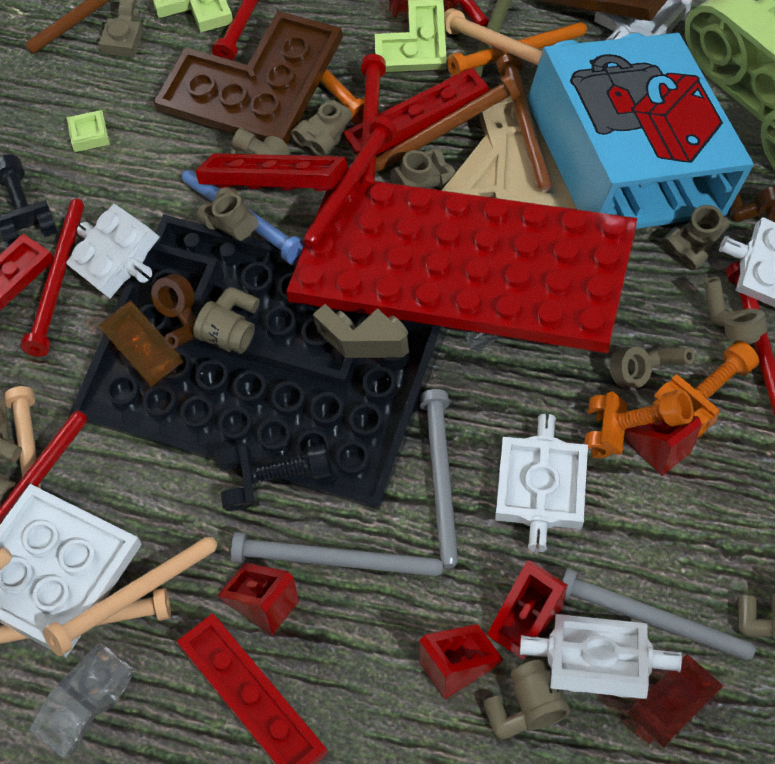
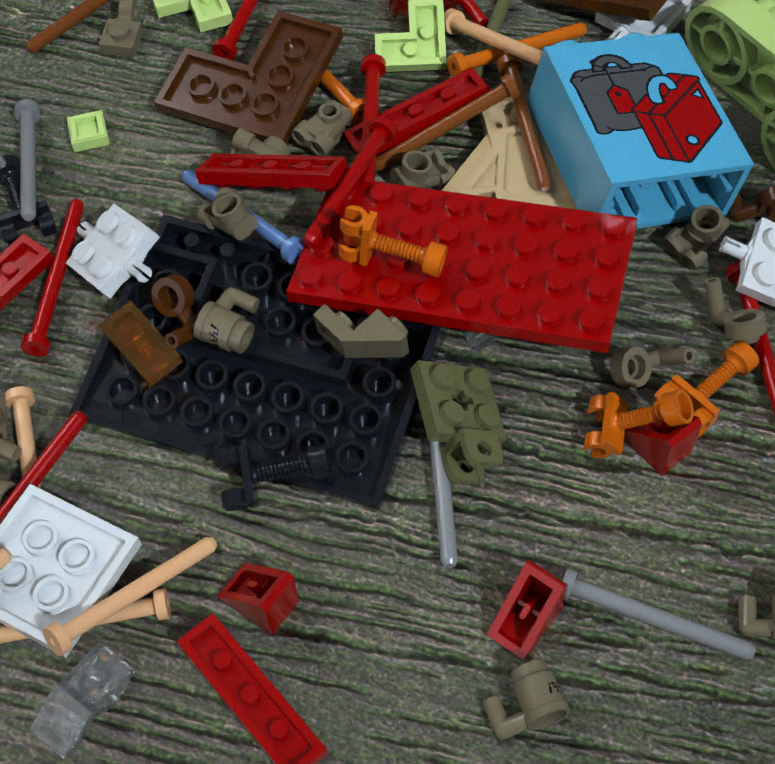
(27, 113): none -> light grey bar
(244, 547): light grey bar -> none
(366, 239): none -> orange bar
(457, 657): red slope -> none
(465, 431): none -> olive plate
(542, 482): white plate -> none
(600, 656): white plate -> none
(674, 702): clear red plate -> none

